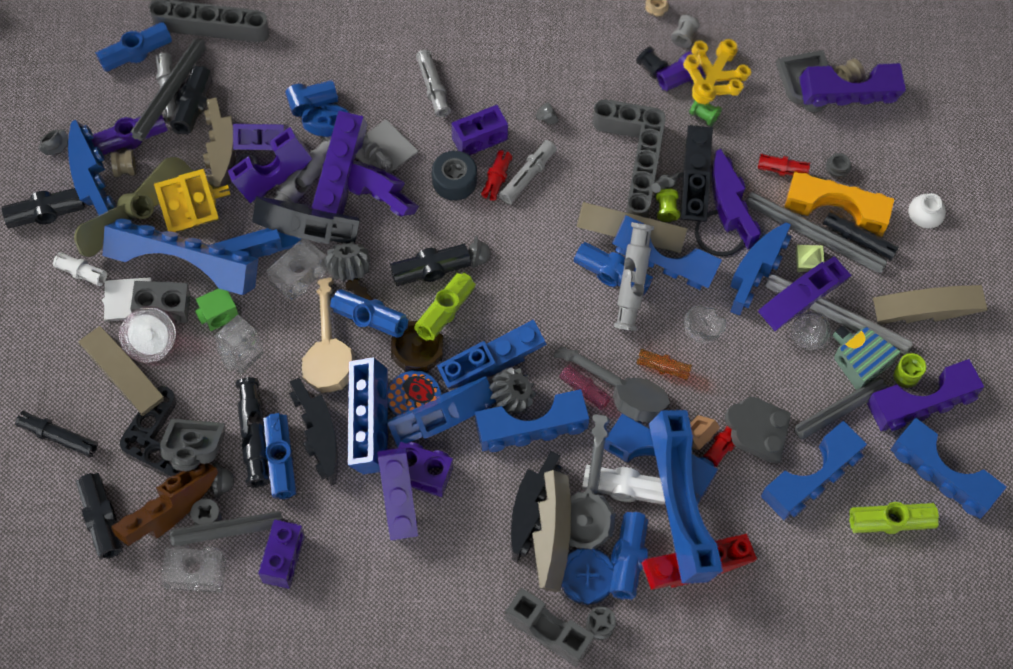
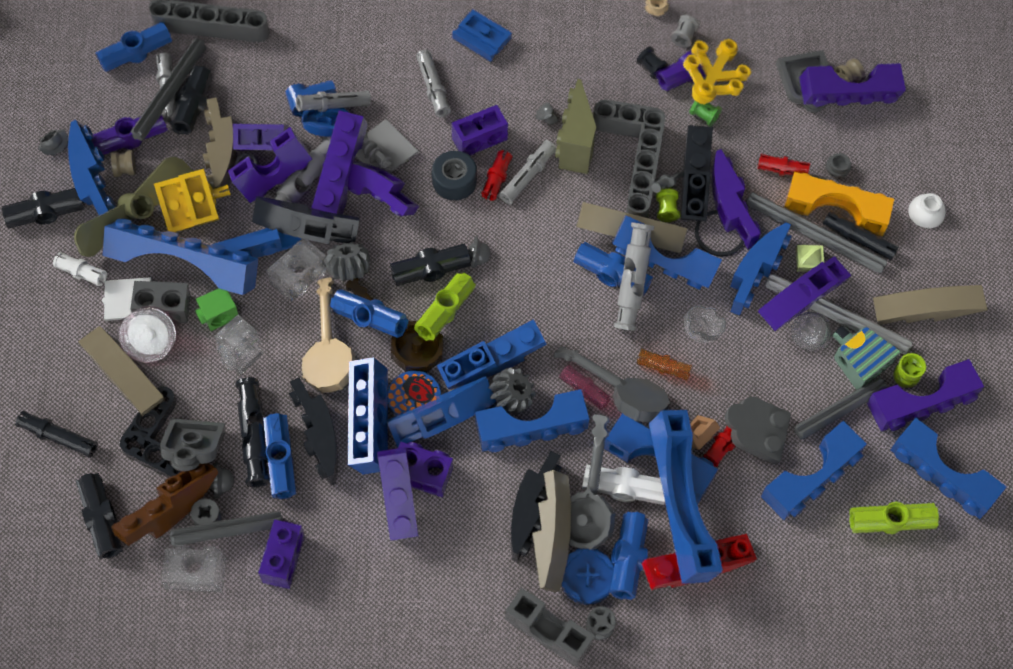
(323, 101): none -> light grey pin
(481, 35): none -> blue plate
(577, 133): none -> olive slope

